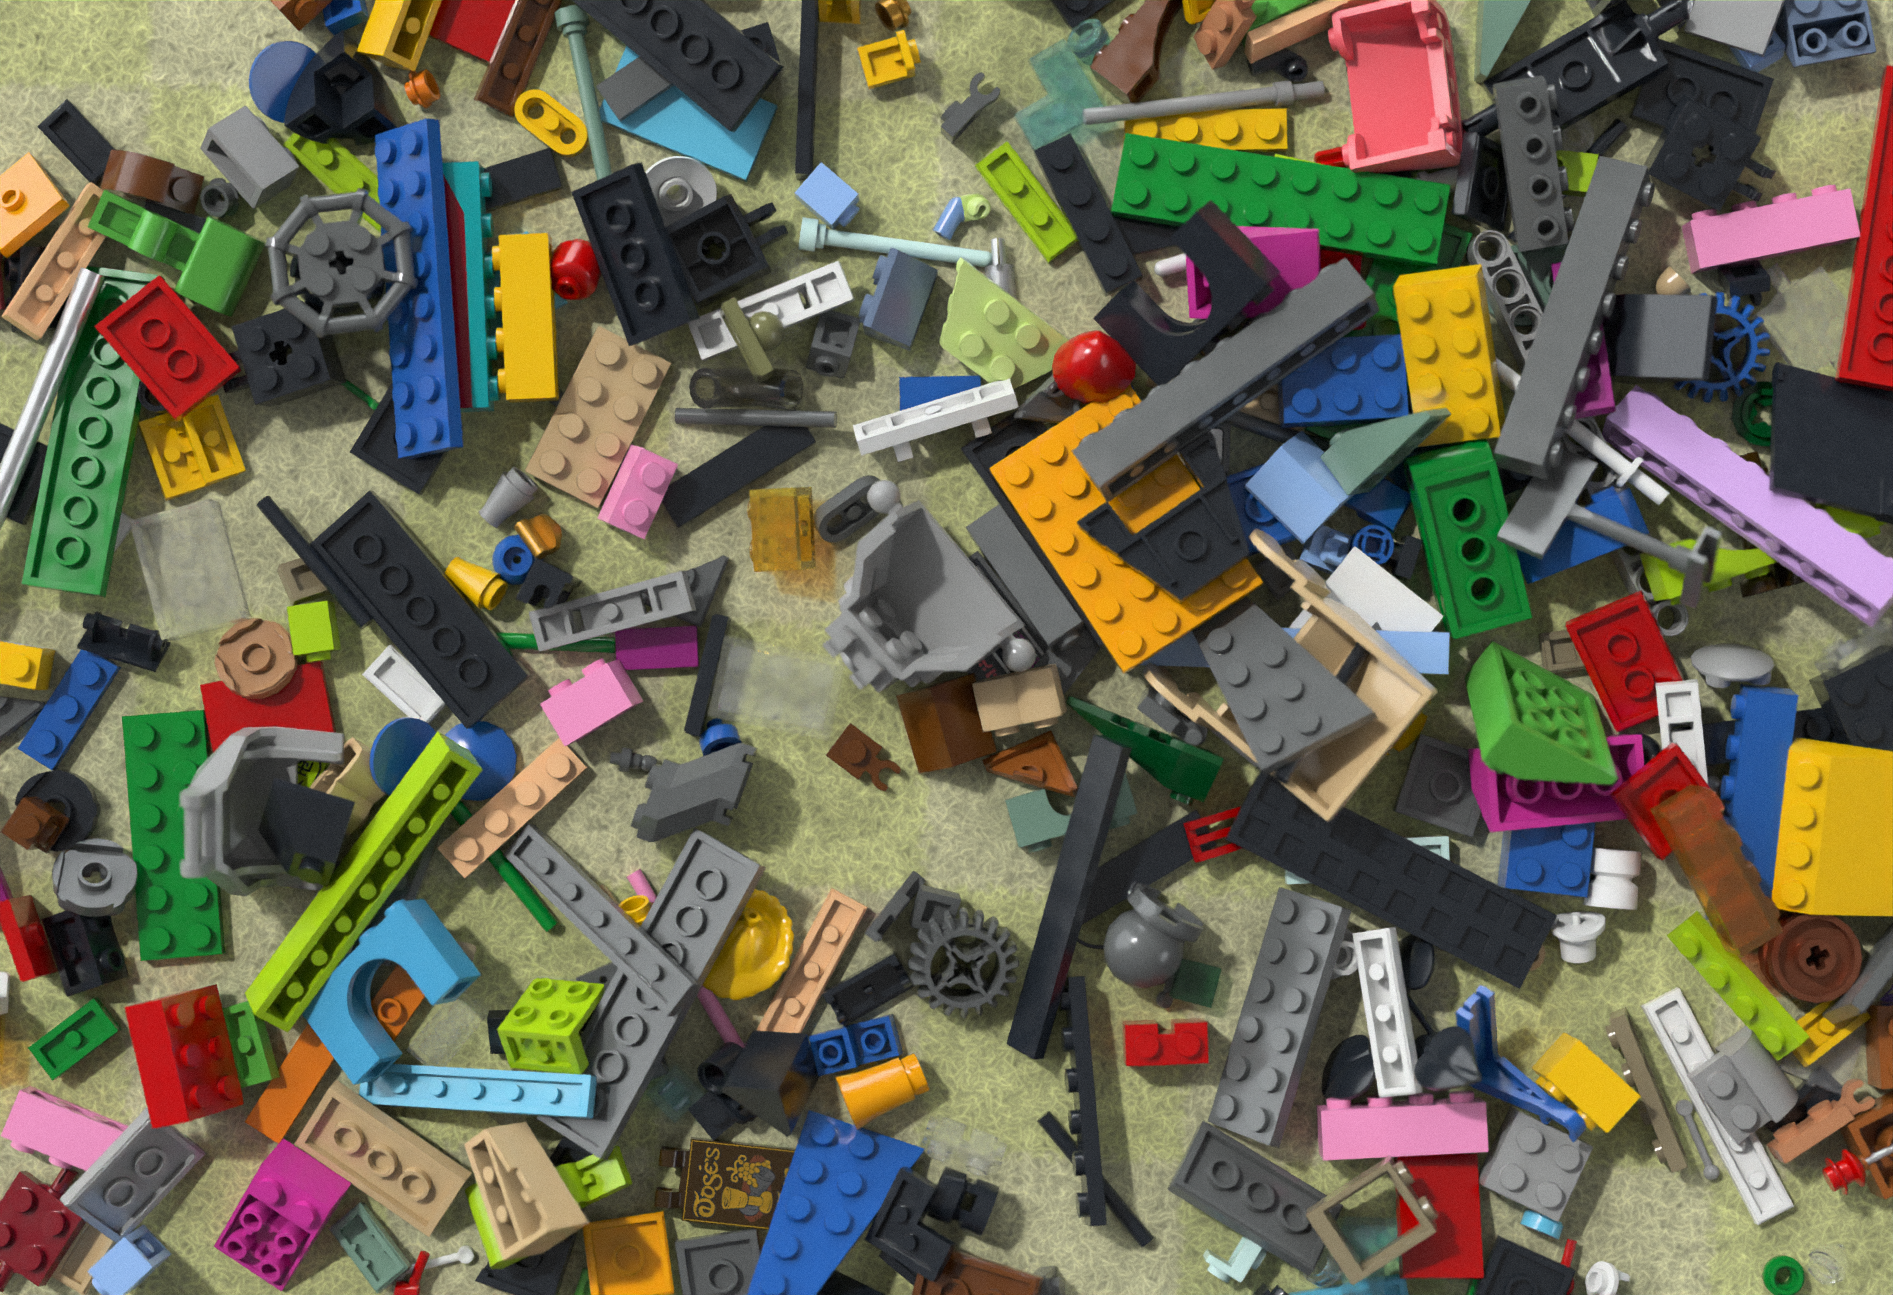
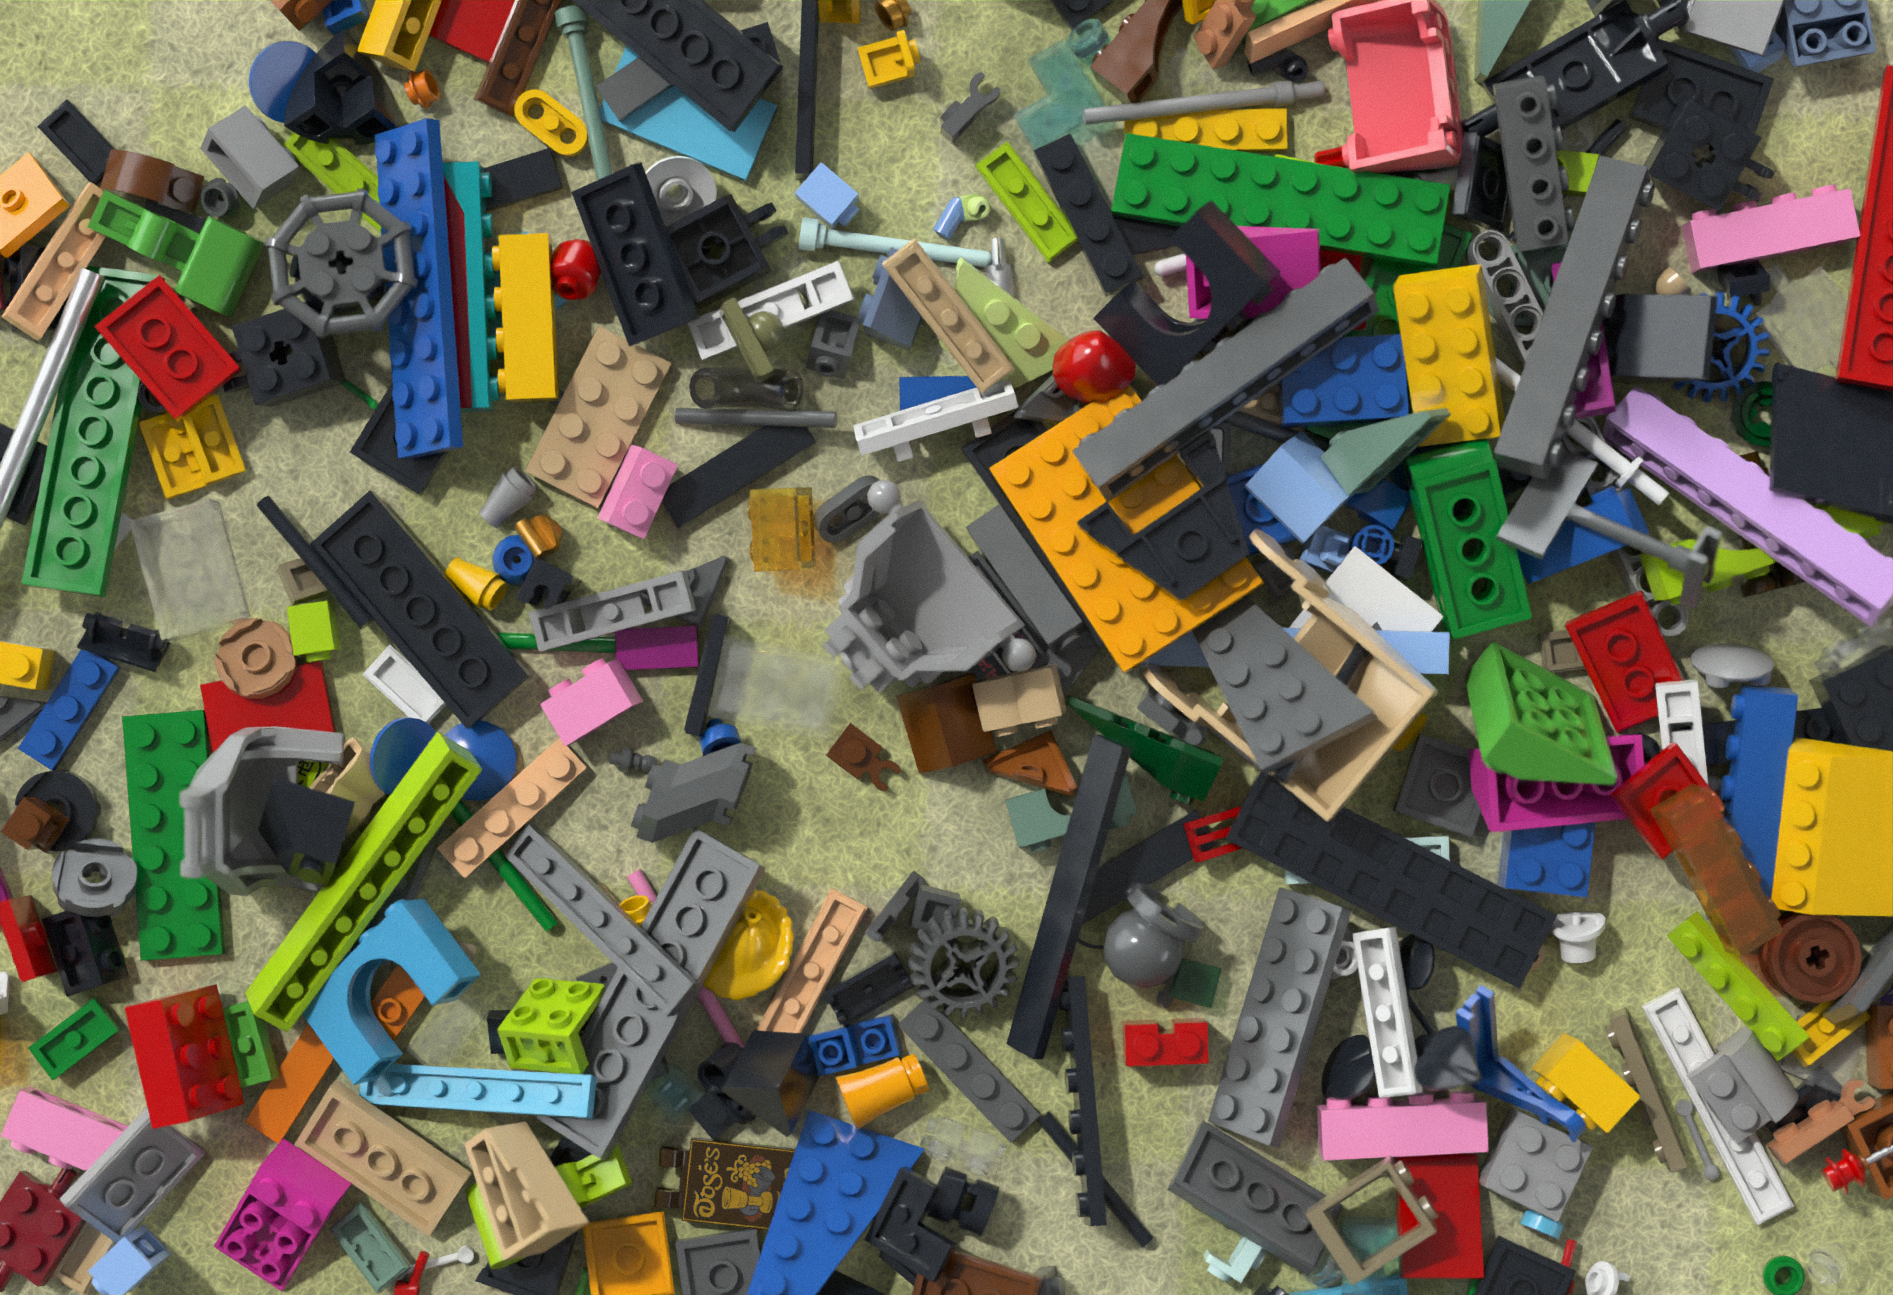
(948, 315): none -> tan tile
(969, 1070): none -> dark grey plate
(1613, 879): white wheel -> none

